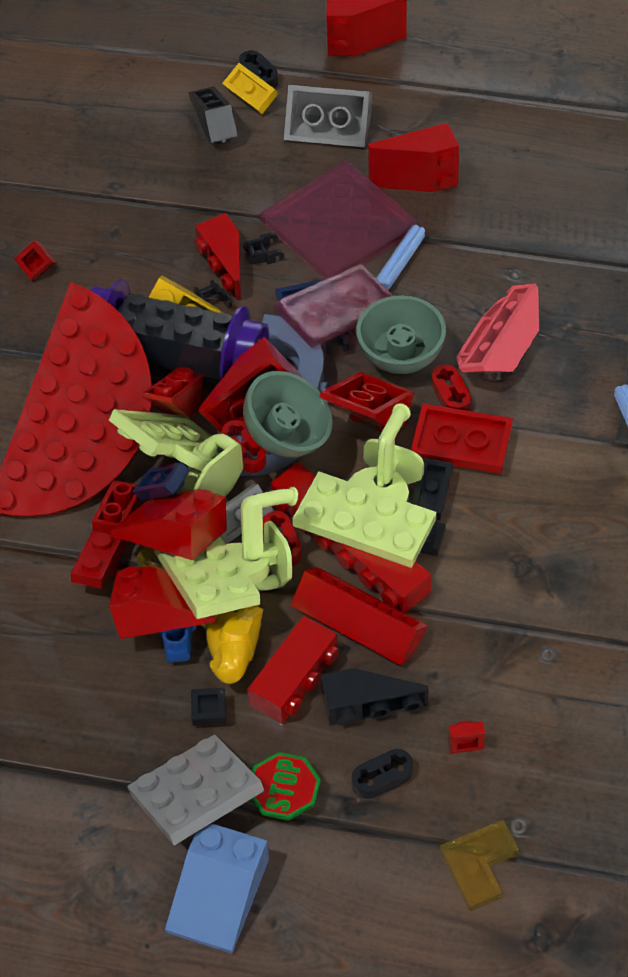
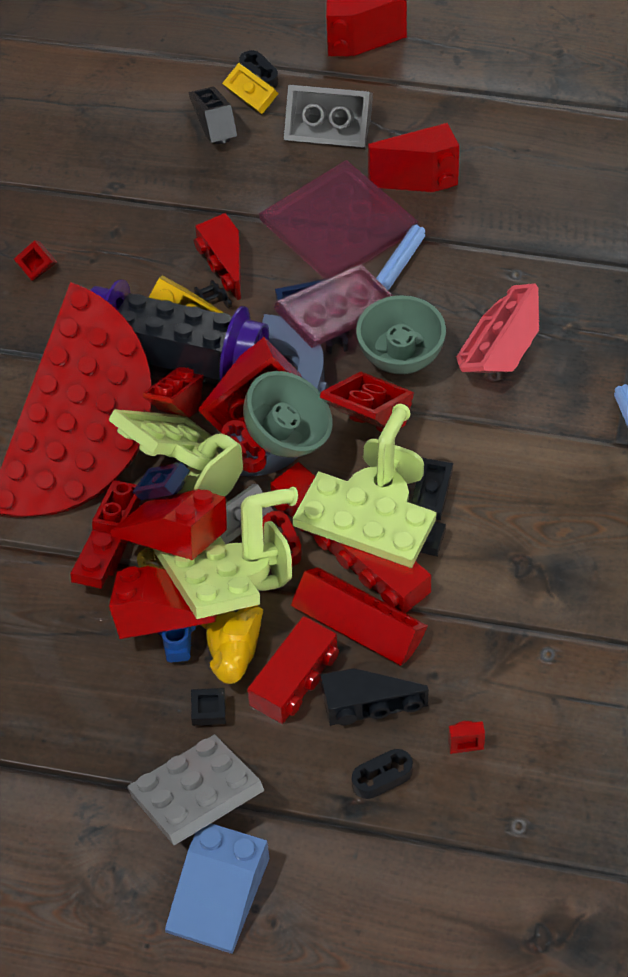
(265, 255): black piece -> none
(288, 786): piece -> none
(456, 388): red beam -> none
(462, 437): red plate -> none
(470, 859): clear yellow tile -> none

